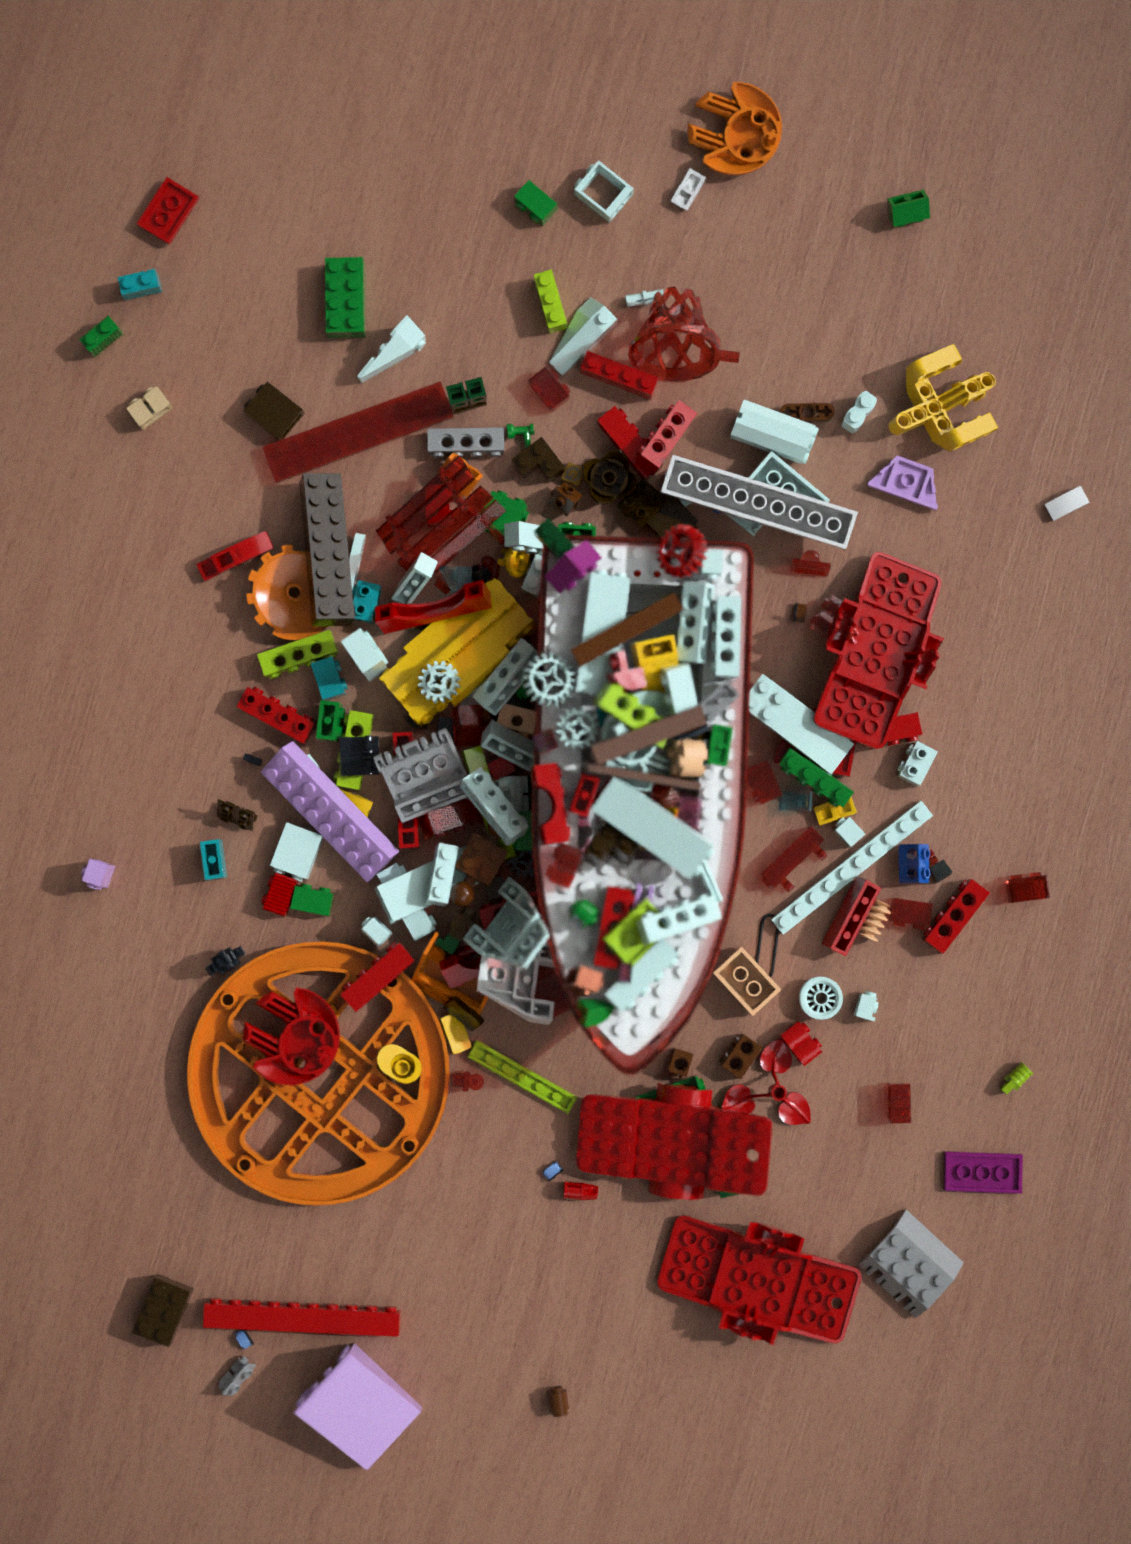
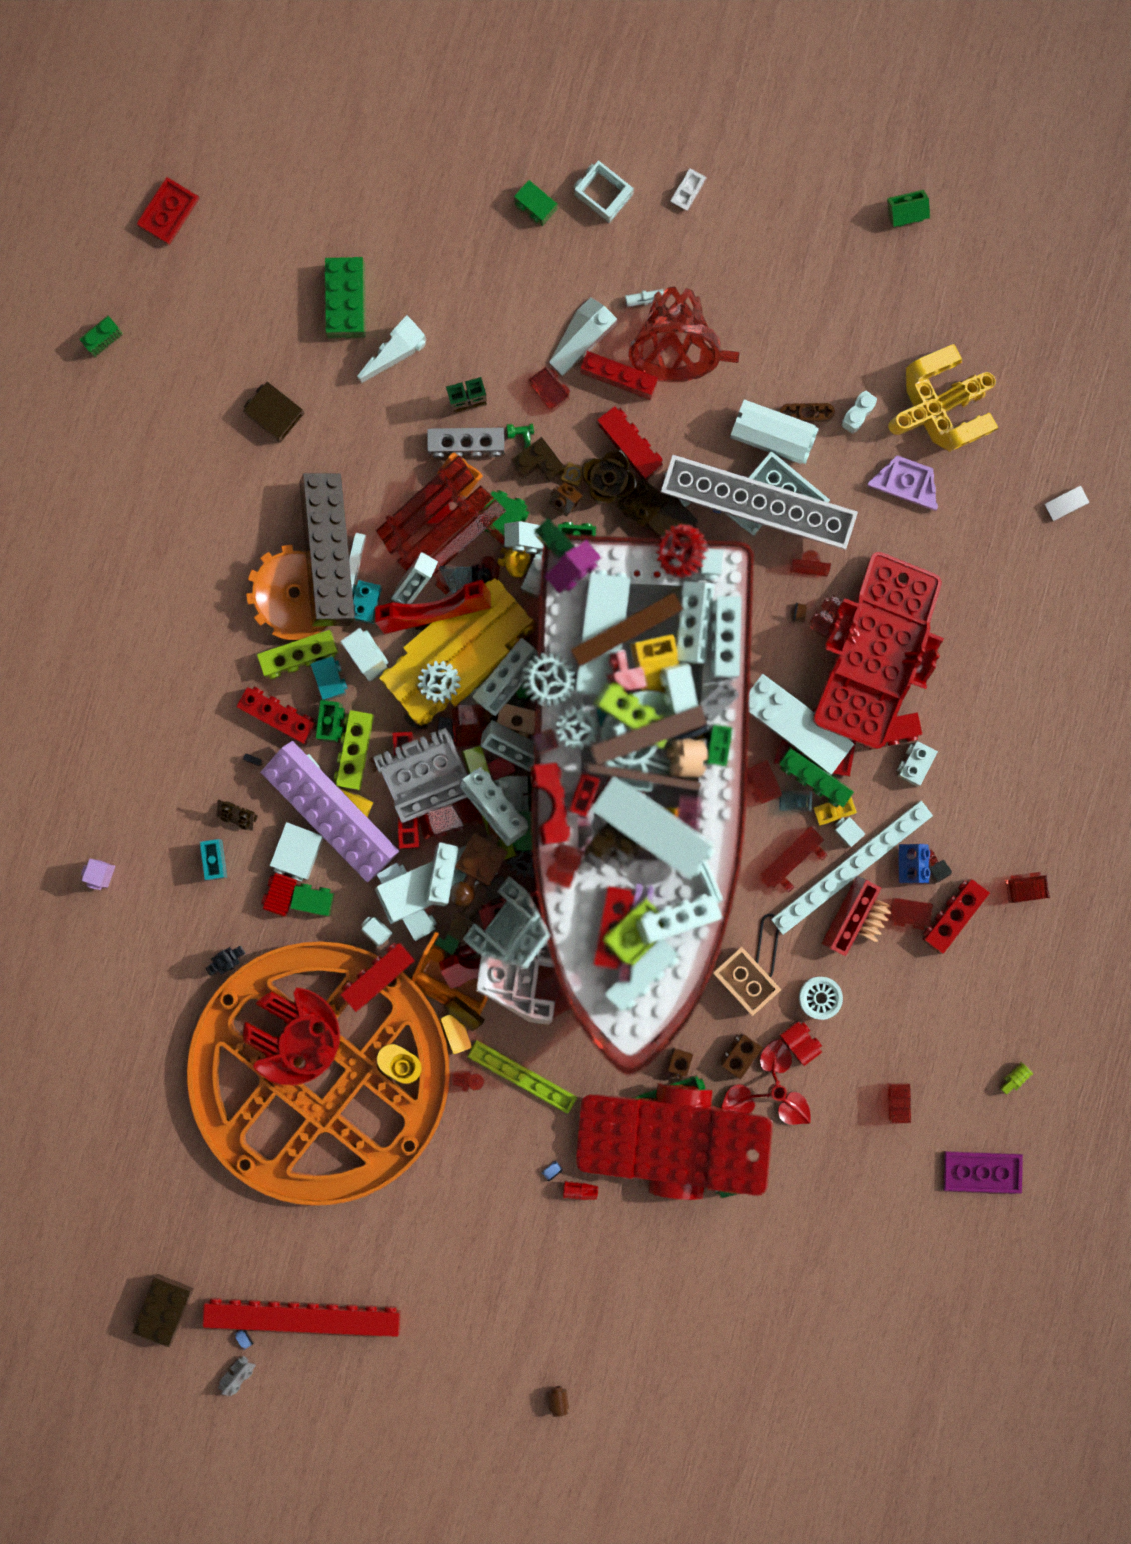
(139, 284): teal brick -> none
(149, 408): tan piece -> none
(235, 555): red slope -> none
(358, 432): clear red plate -> none
(358, 755): black hinge -> none
(358, 1407): lavender windscreen -> none
(550, 301): lime brick -> none
(583, 913): green head -> none
(583, 981): brick -> none
(594, 1011): green brick -> none
(652, 460): brick -> none
(665, 795): clear red head -> none
(741, 132): orange piece -> none
(759, 1280): red piece -> none
(866, 1005): light aqua brick -> none
(912, 1264): light grey slope -> none

